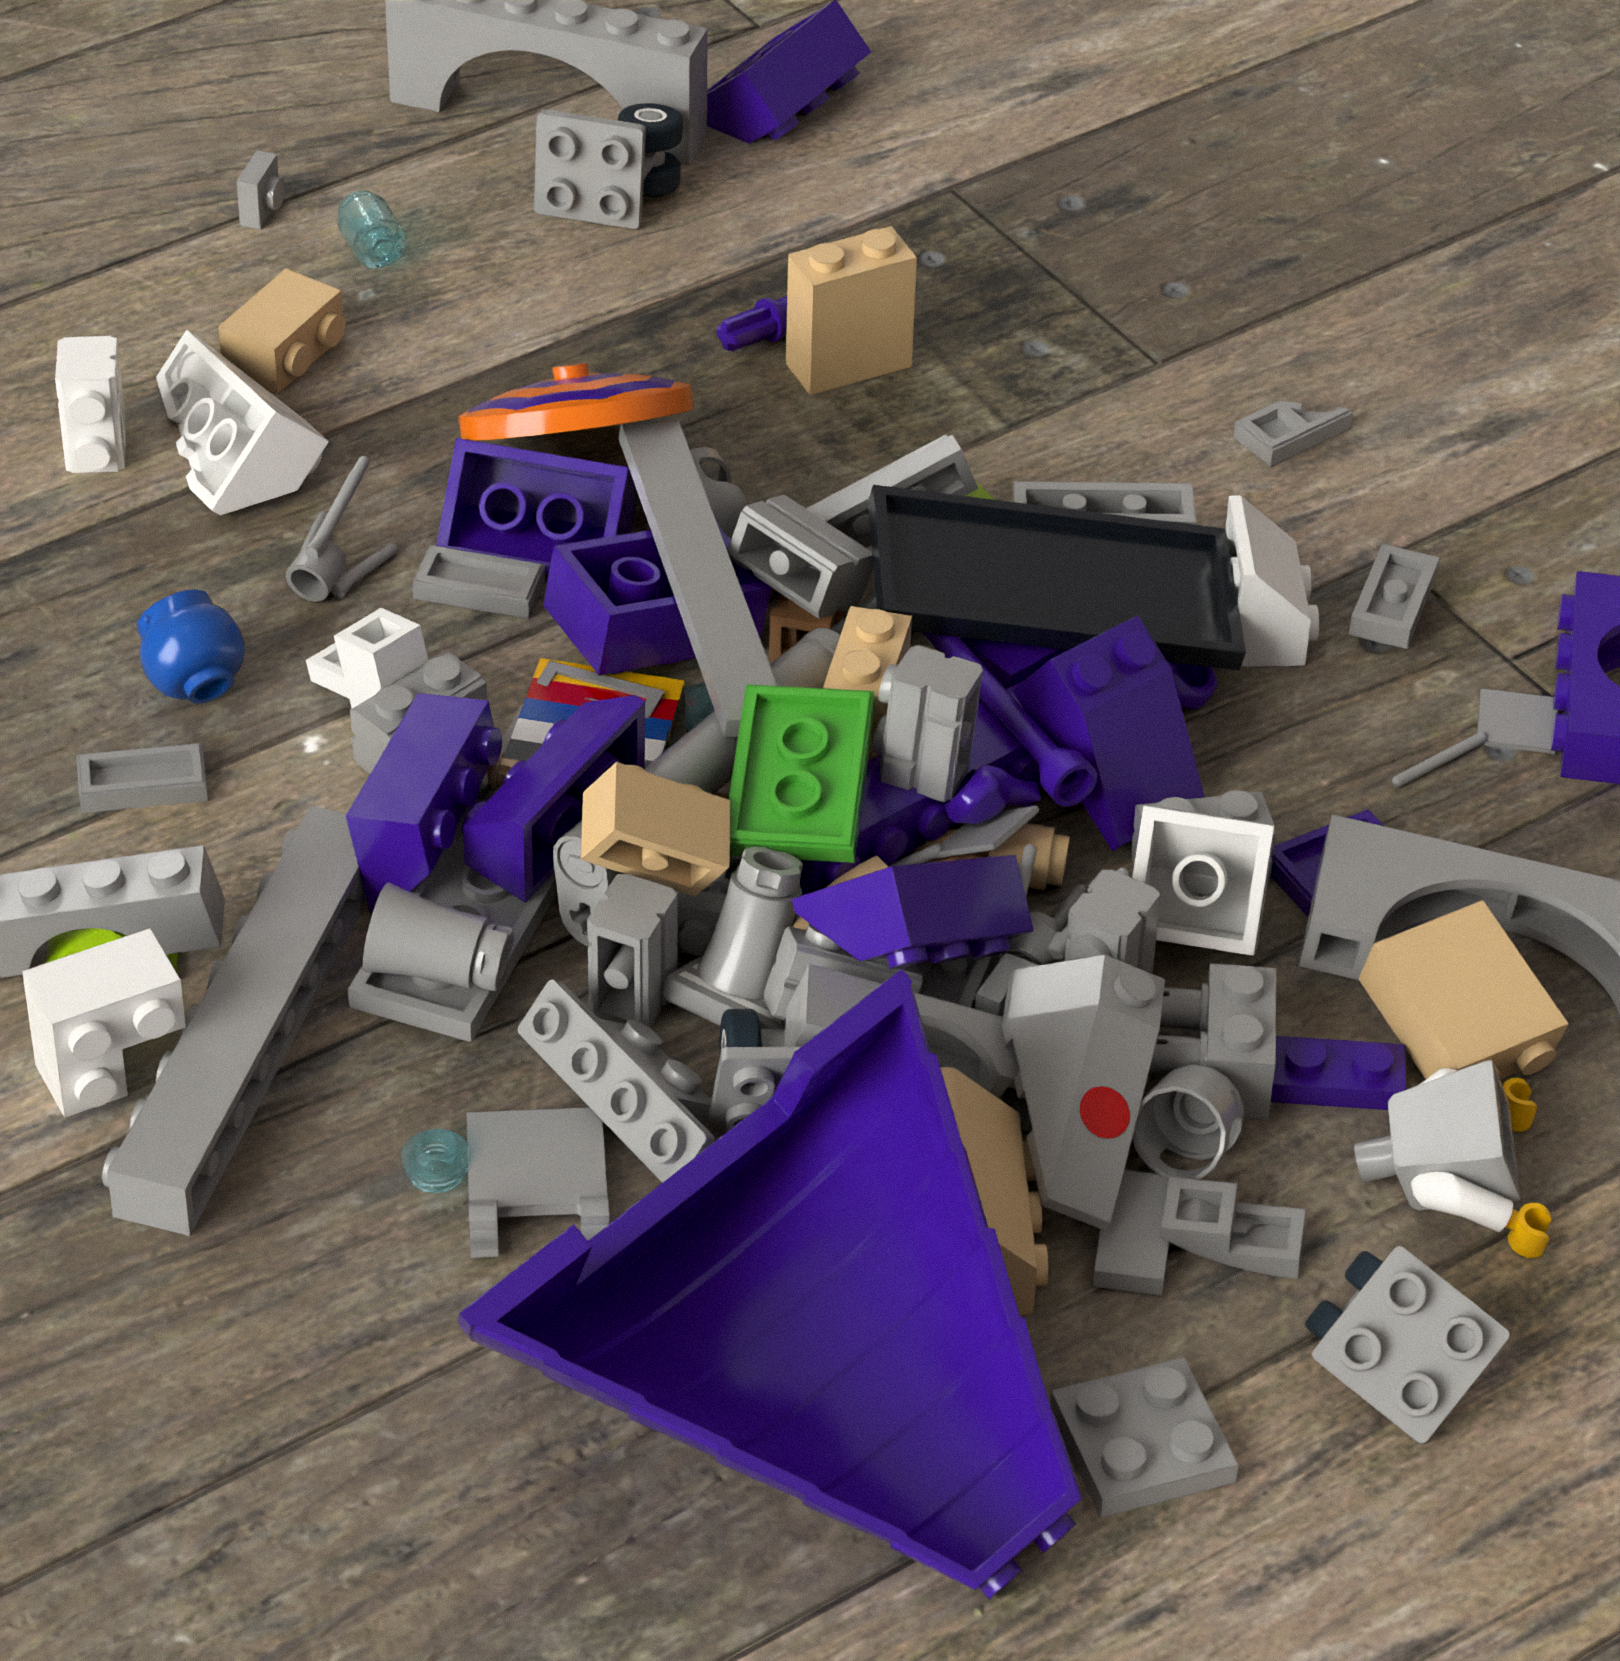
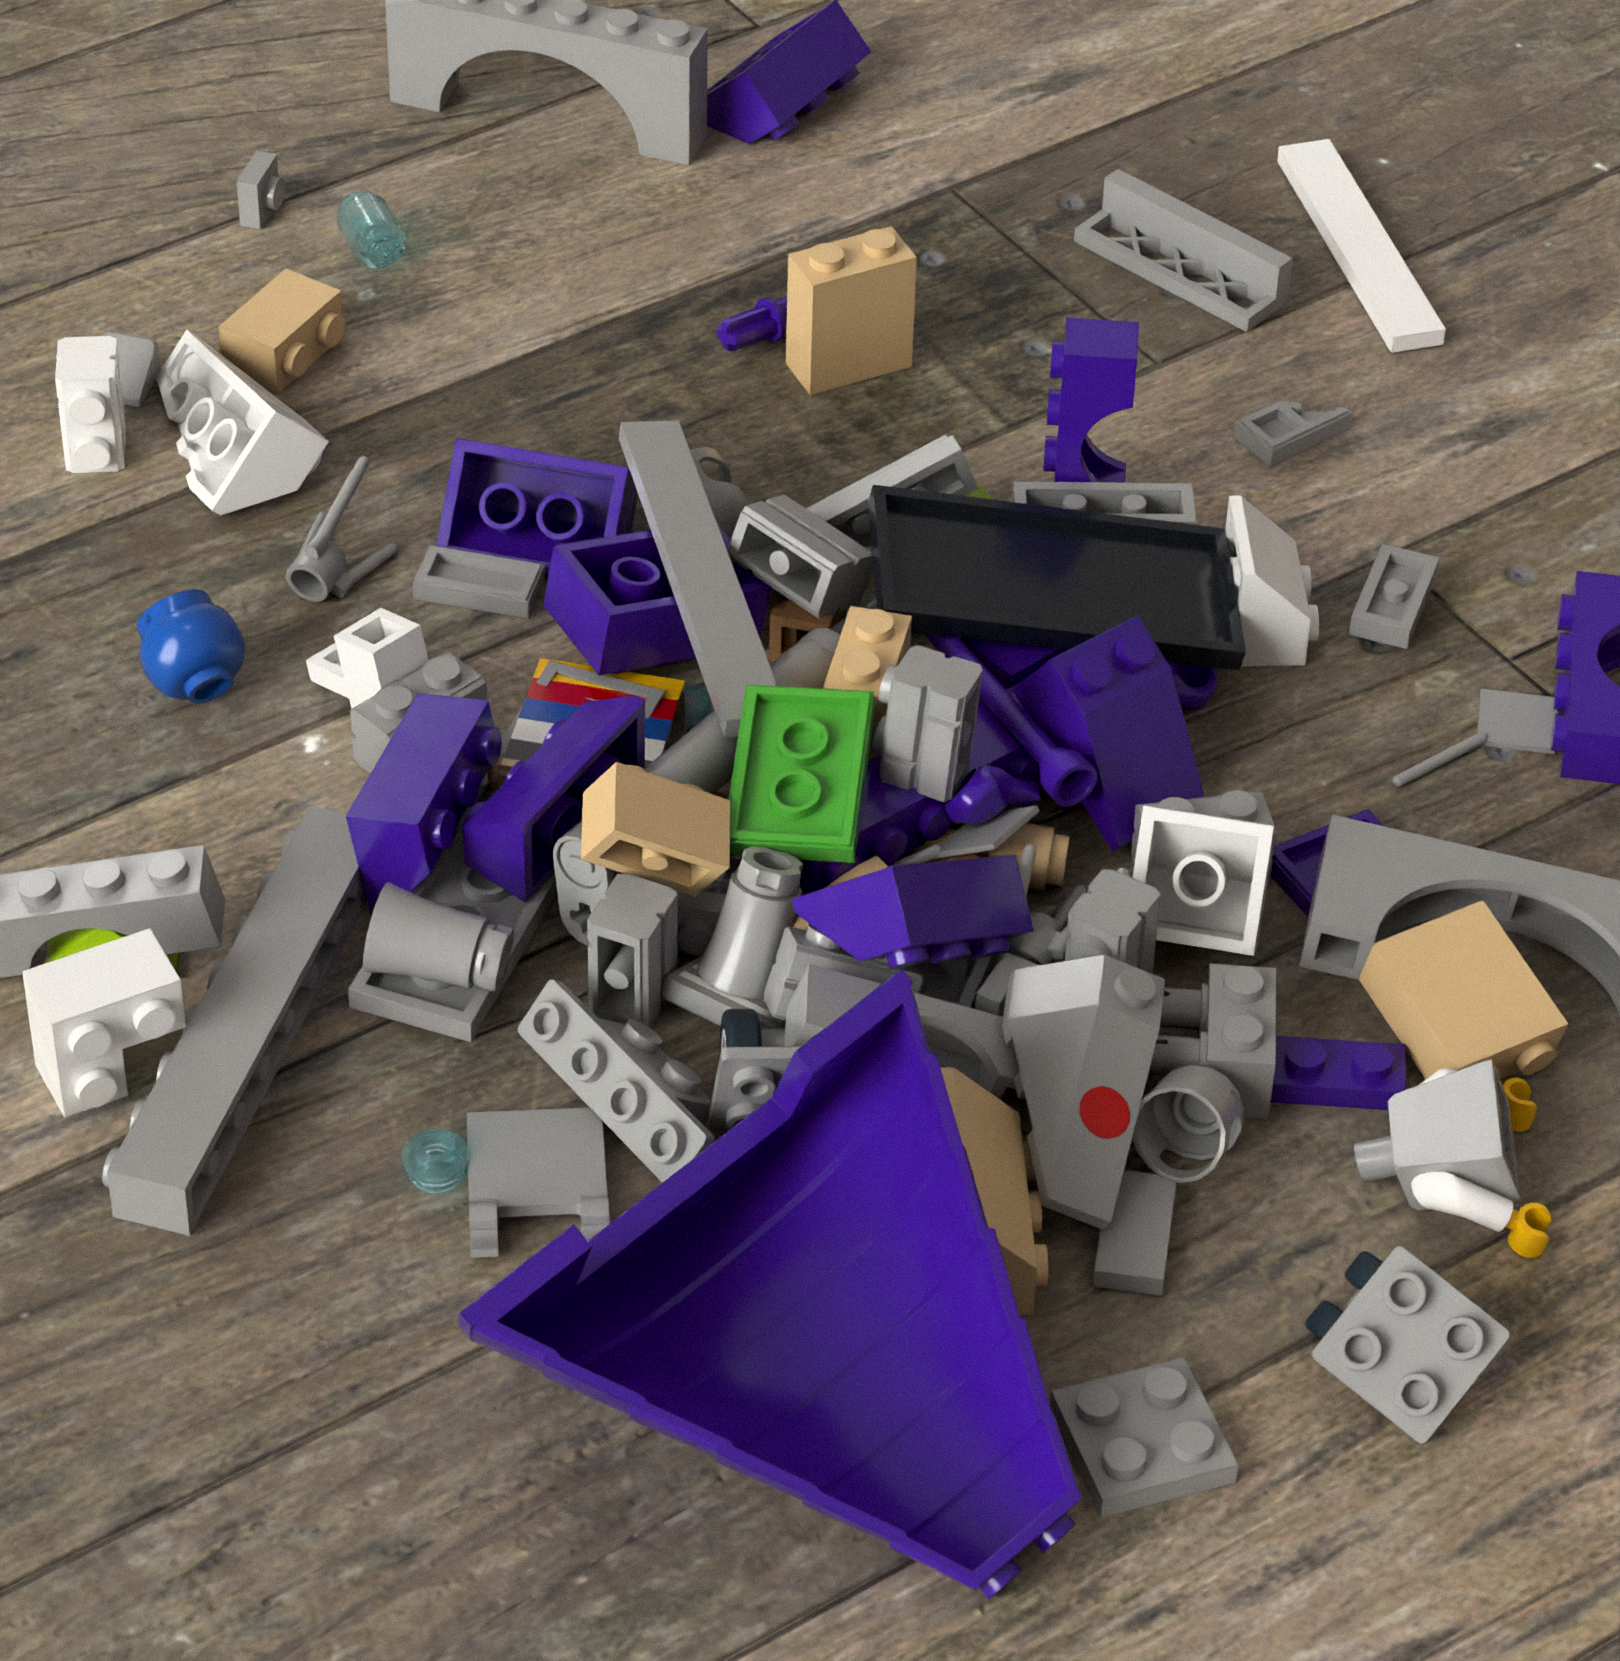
(138, 366): none -> light grey slope
(141, 778): light grey tile -> none
(574, 403): orange dish -> none
(605, 166): light grey plate -> none
(1097, 380): none -> dark purple arch
(1195, 248): none -> light grey fence
(1247, 1236): light grey slope -> none
(1361, 246): none -> white tile

